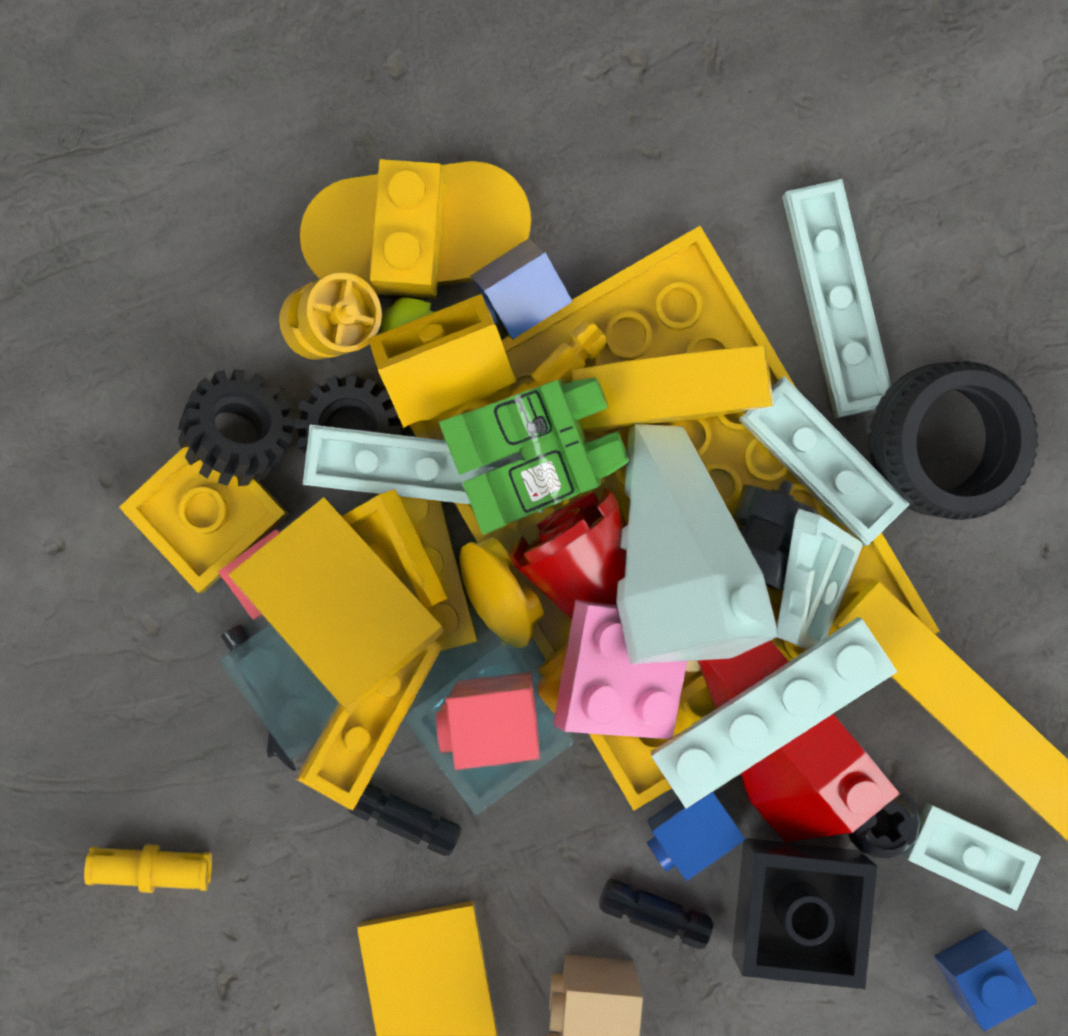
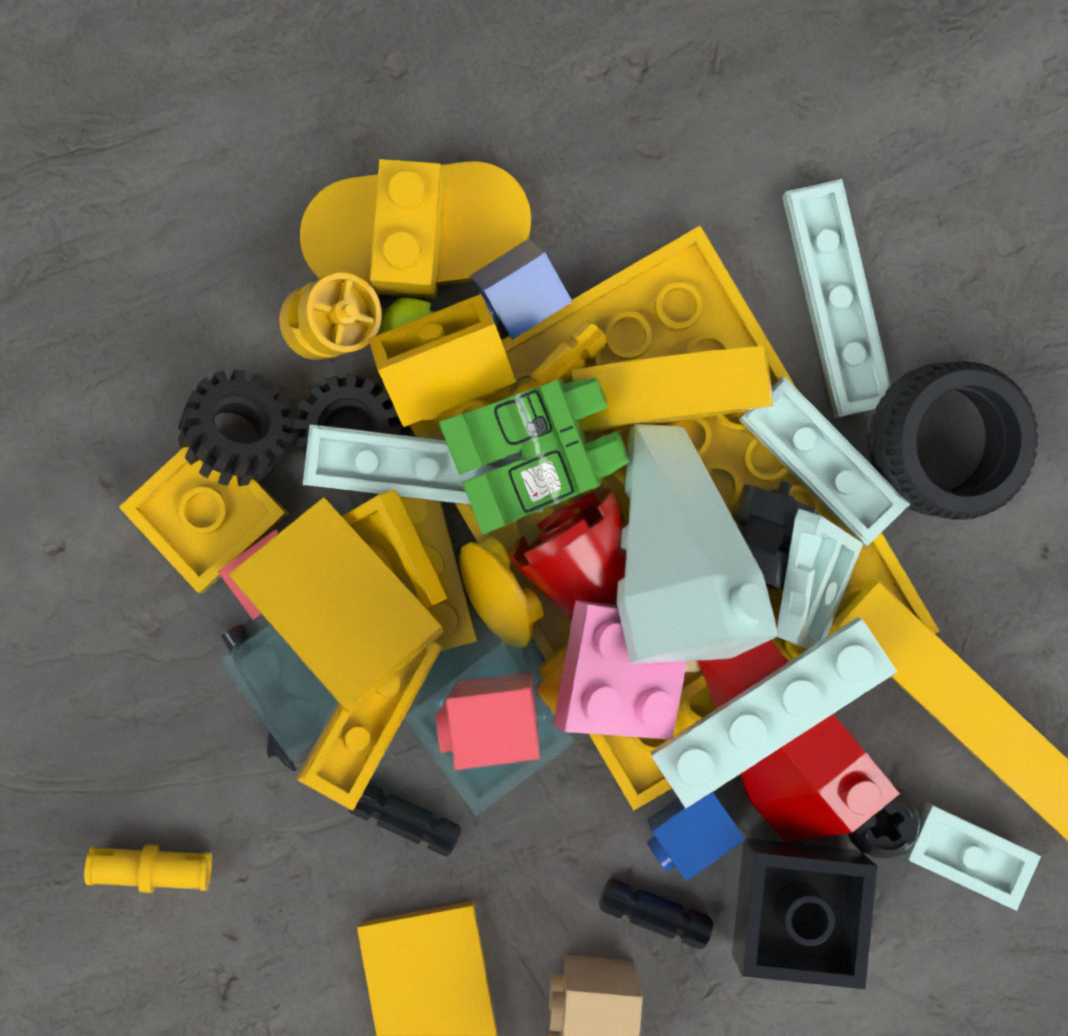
(985, 979): blue brick -> none

